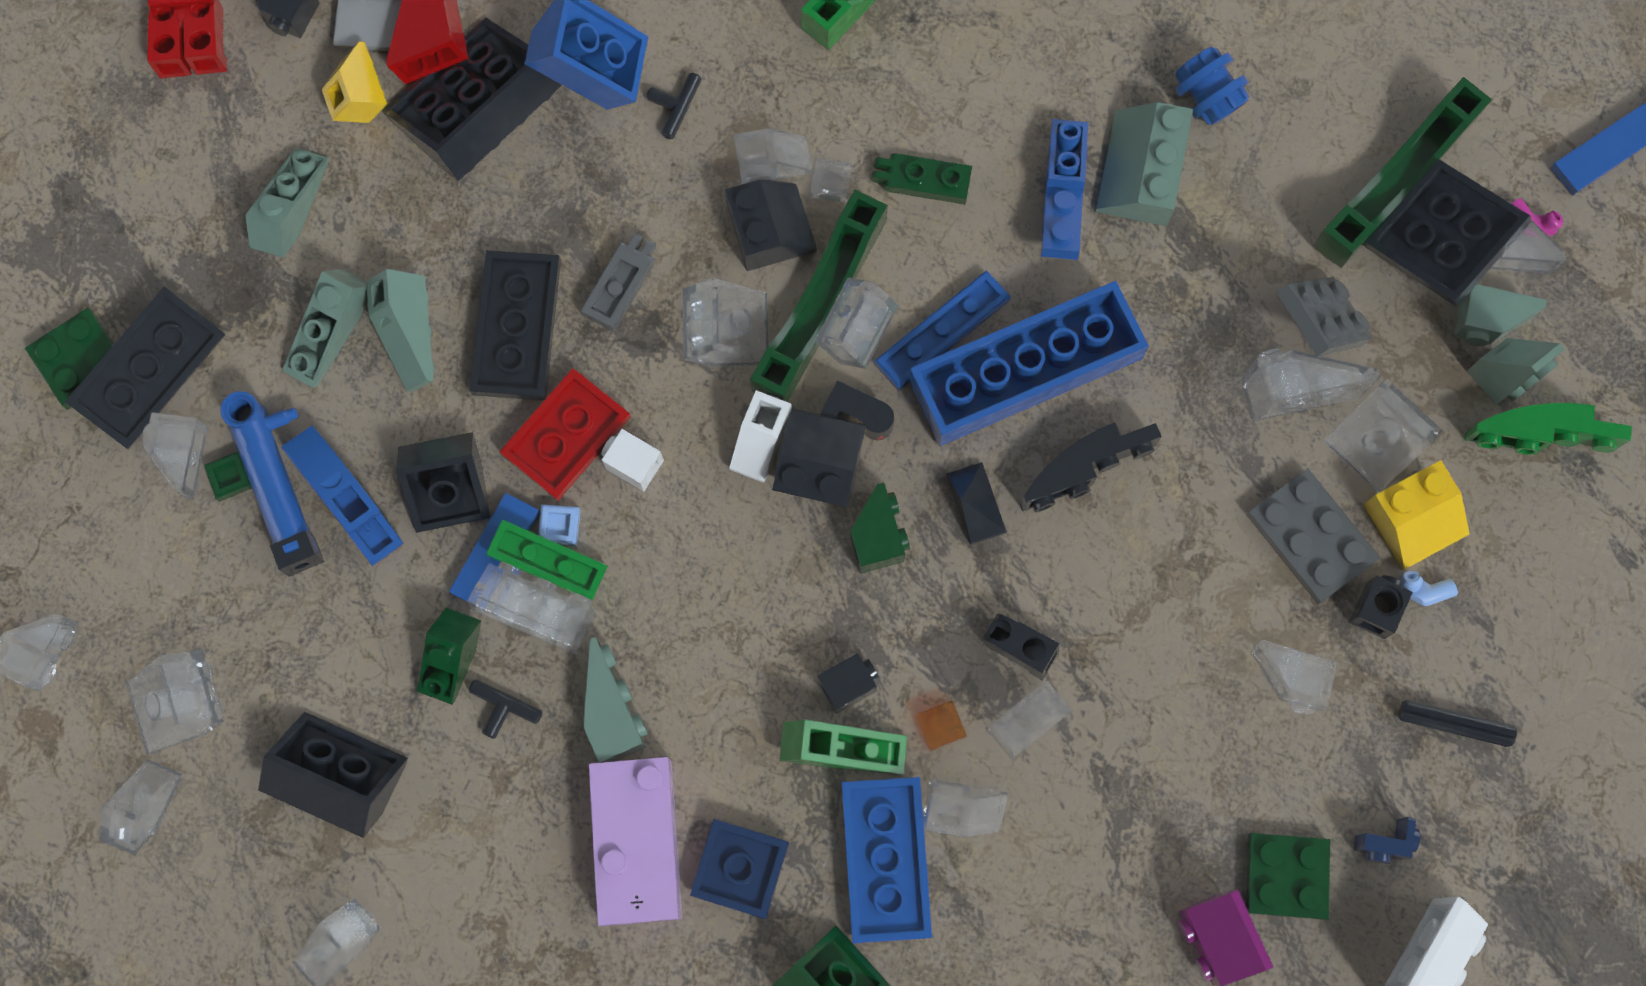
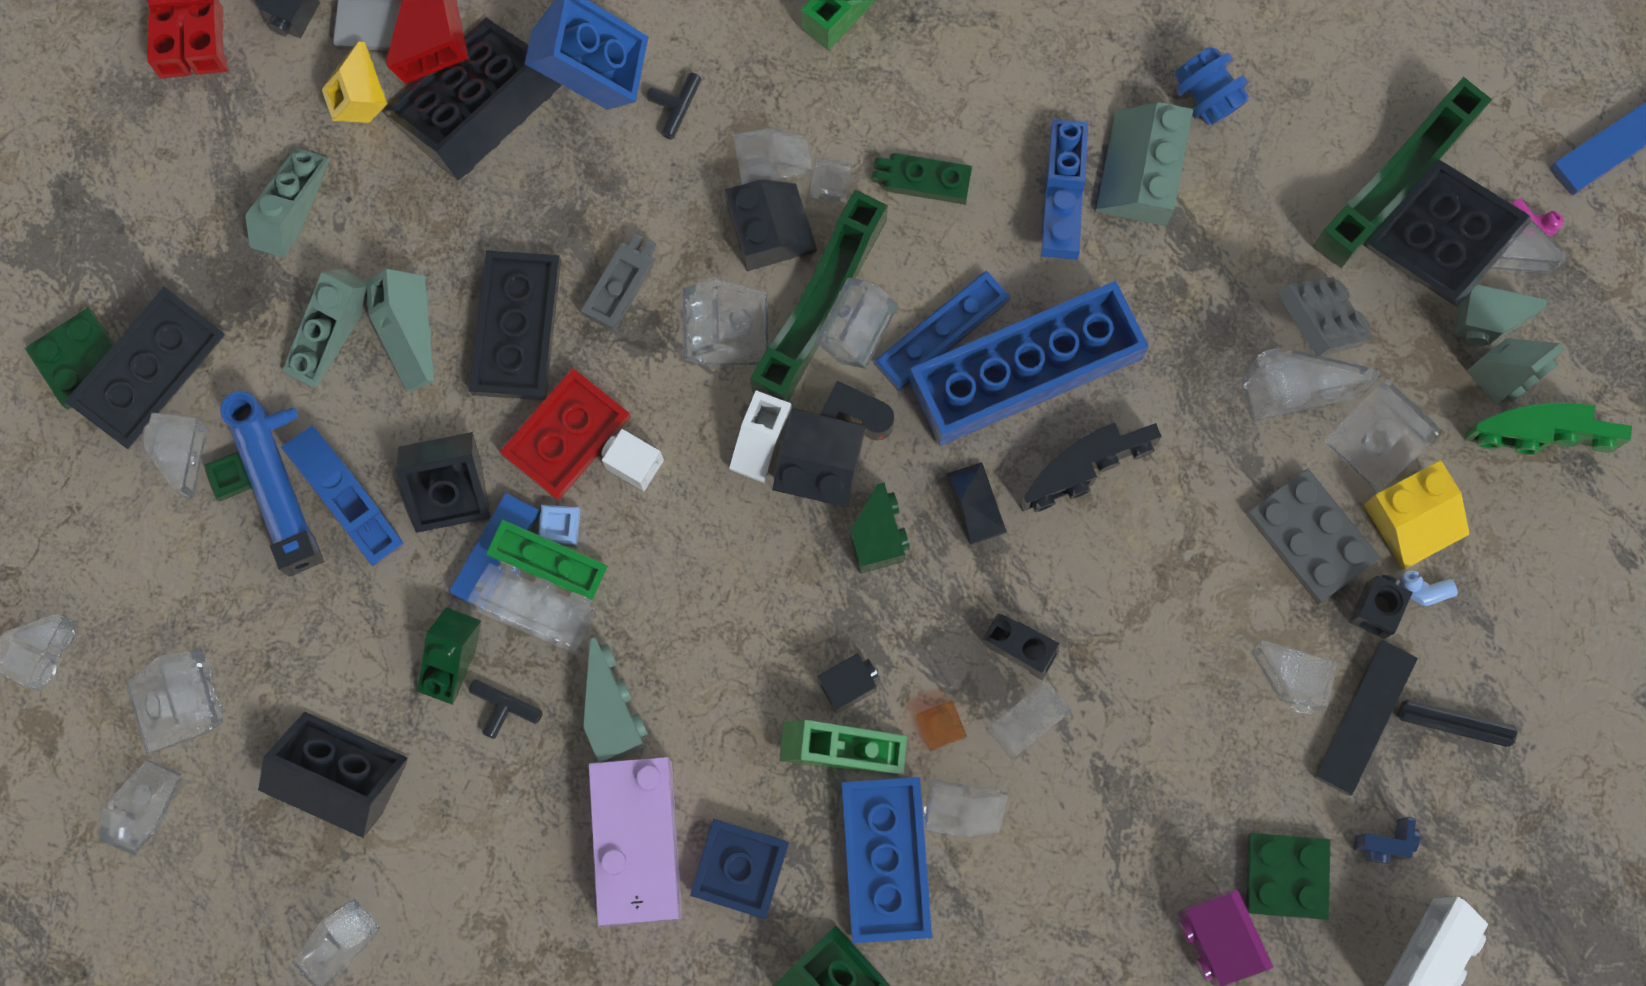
(1365, 718): none -> black tile

